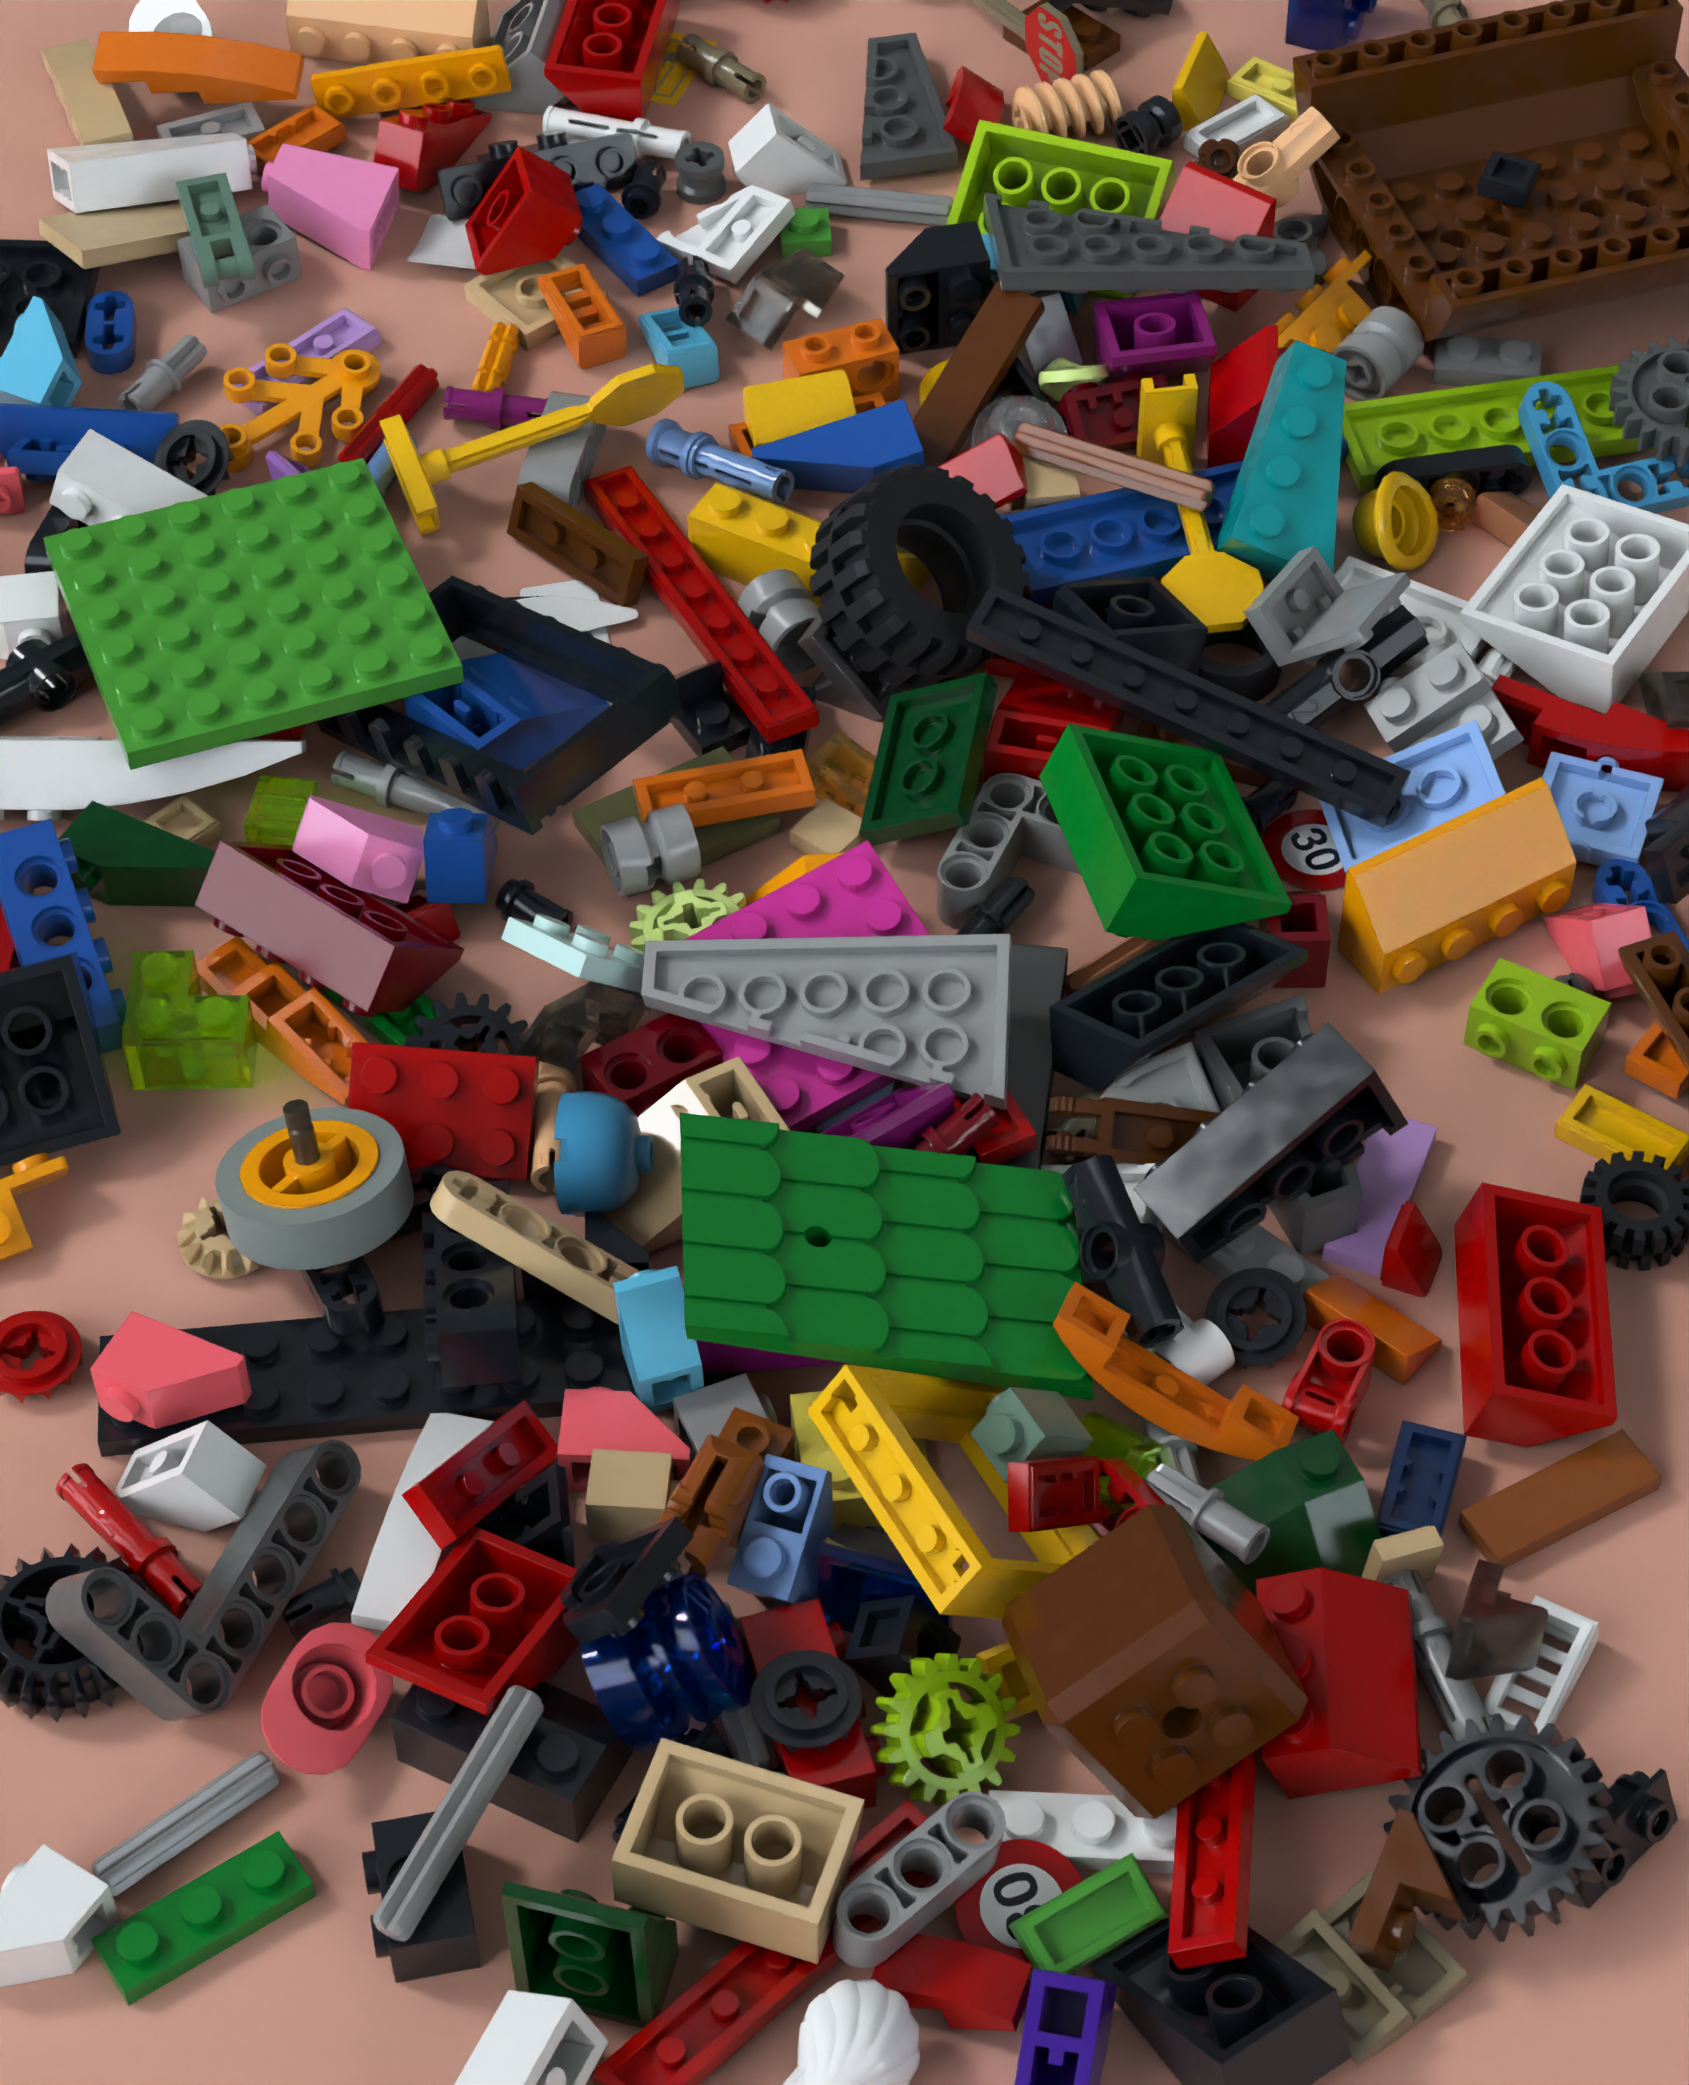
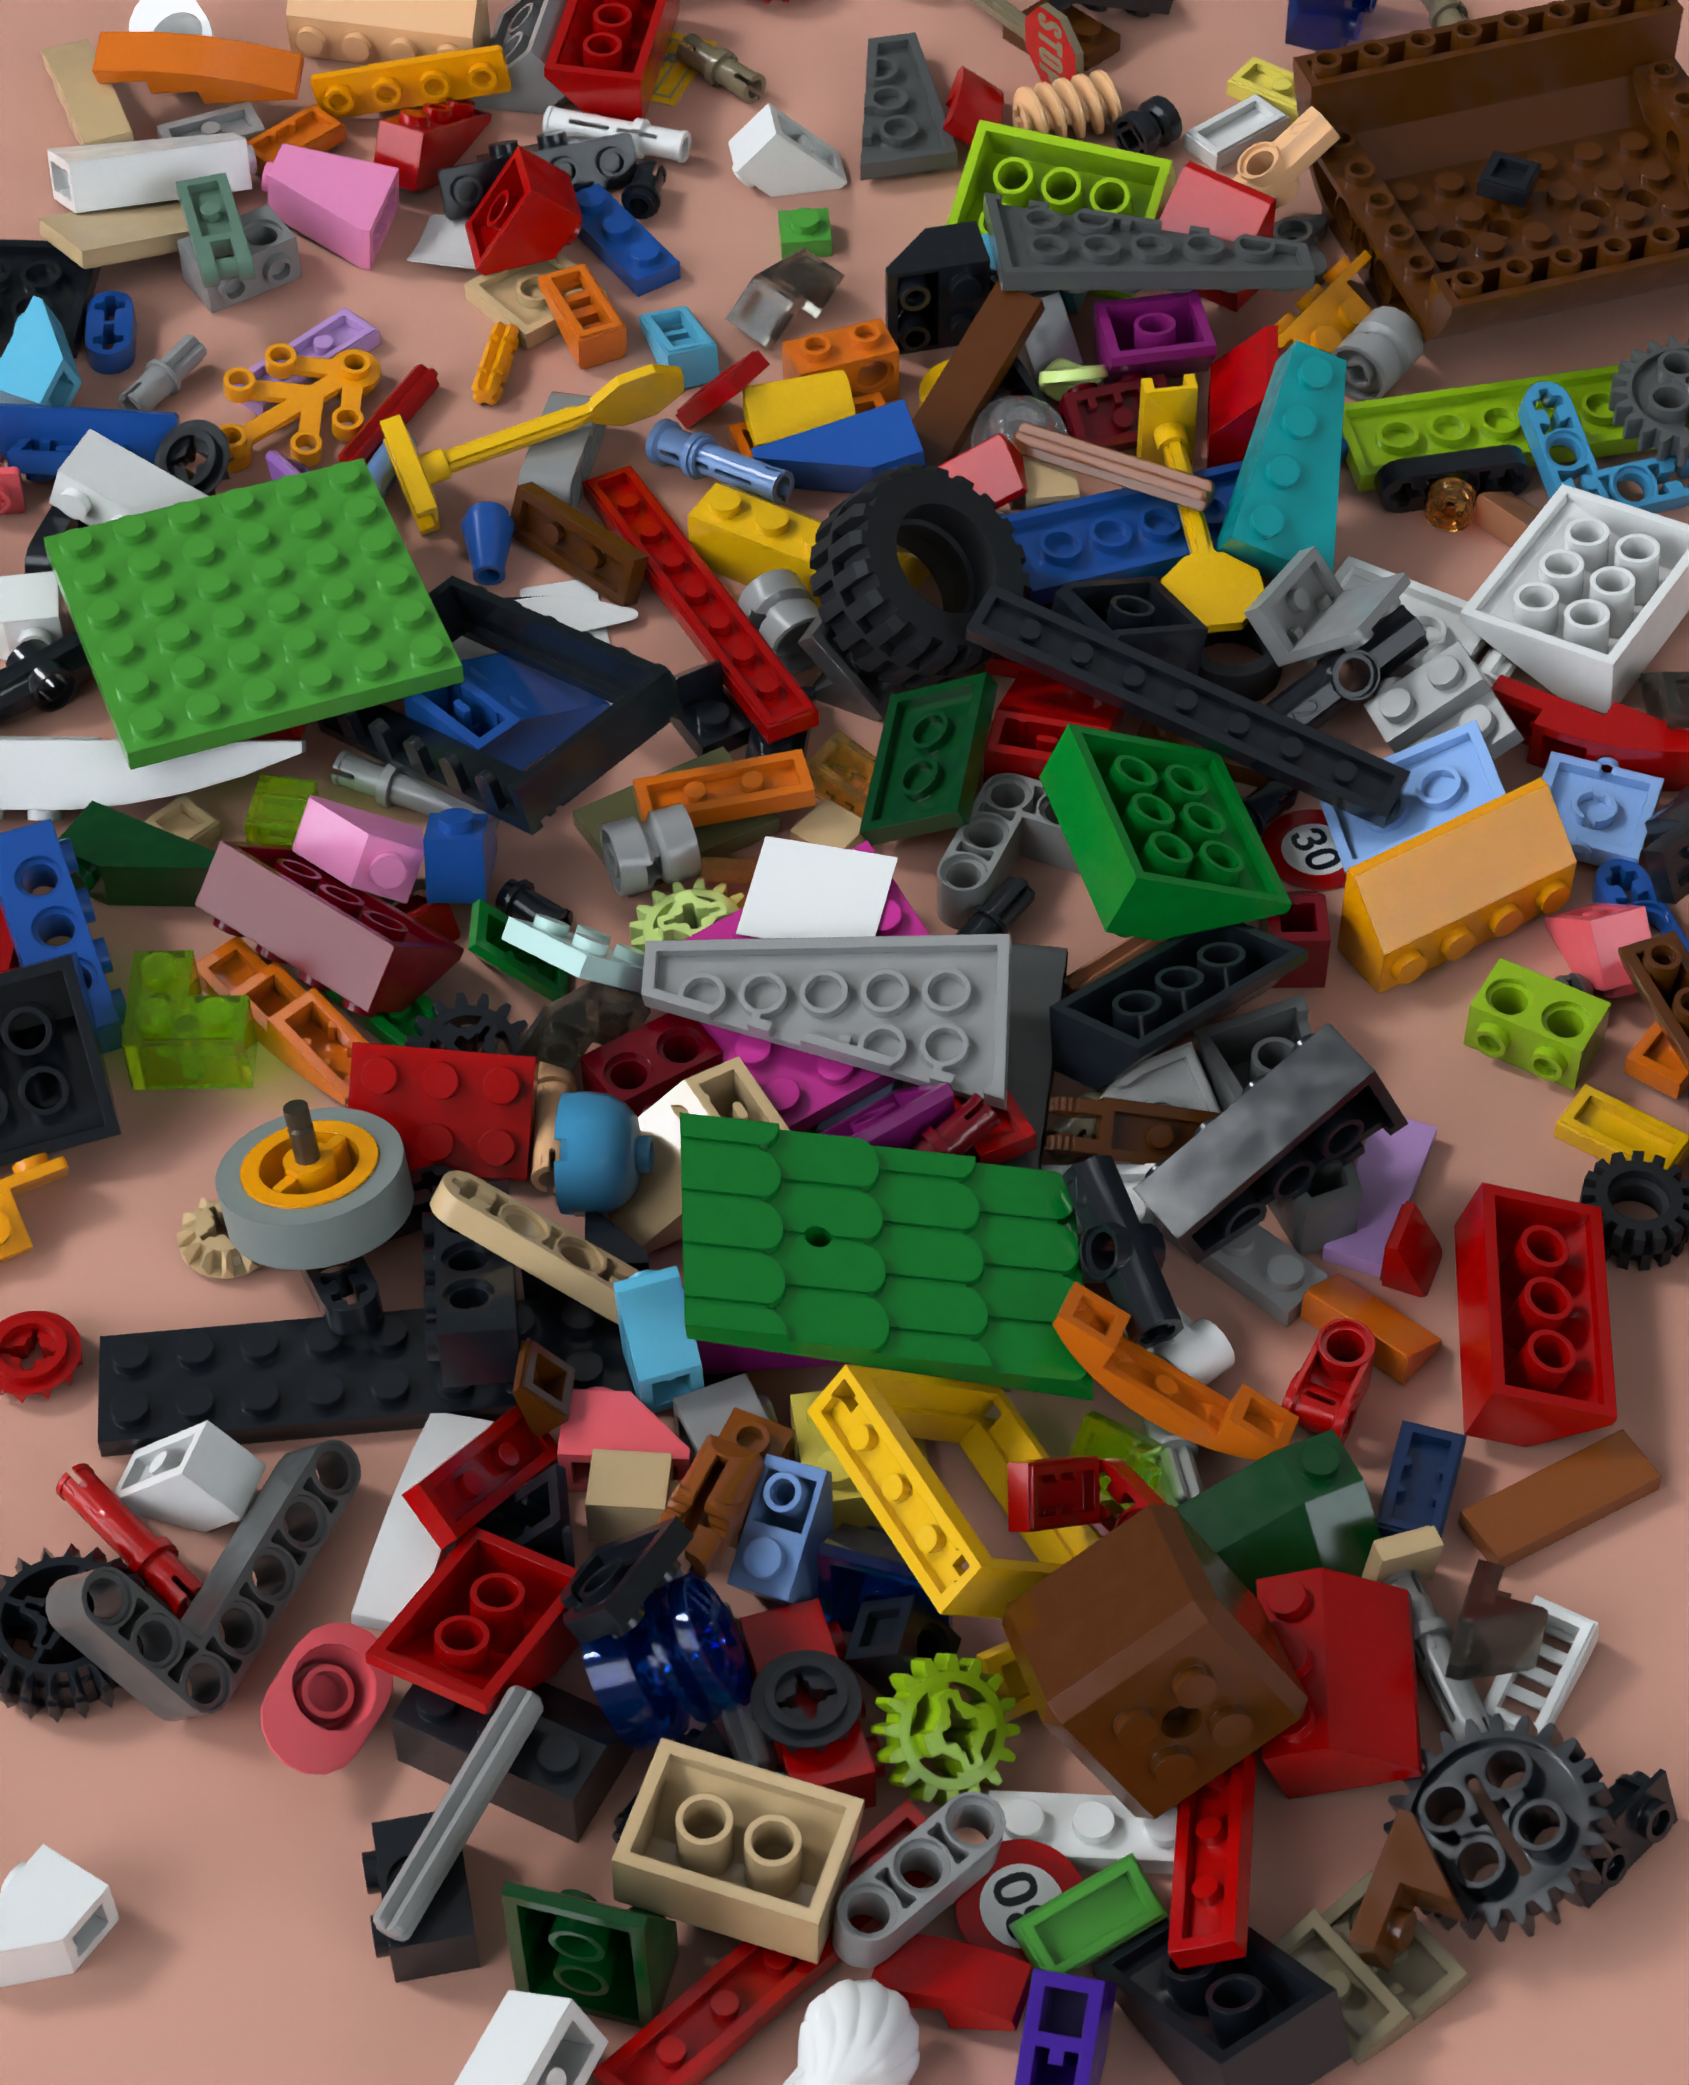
(166, 1375): coral slope -> none
(186, 1822): light grey axle -> none
(203, 1918): green plate -> none
(322, 1603): black pin -> none
(486, 944): none -> green slope
(488, 538): none -> blue cone
(491, 407): magenta pin -> none
(542, 1387): none -> reddish brown slope
(694, 291): black pin -> none
(700, 173): dark grey wheel -> none
(721, 388): none -> red tile
(728, 868): none -> clear orange tile
(733, 233): white wing -> none
(815, 891): none -> white sticker
(879, 204): light grey axle -> none
(1029, 1426): sand green brick -> none
(1200, 83): yellow slope -> none
(1210, 1513): light grey axle -> none
(1222, 149): reddish brown plate -> none
(1241, 1295): black gear -> none
(1397, 522): yellow hat -> none
(1478, 360): light grey plate -> none

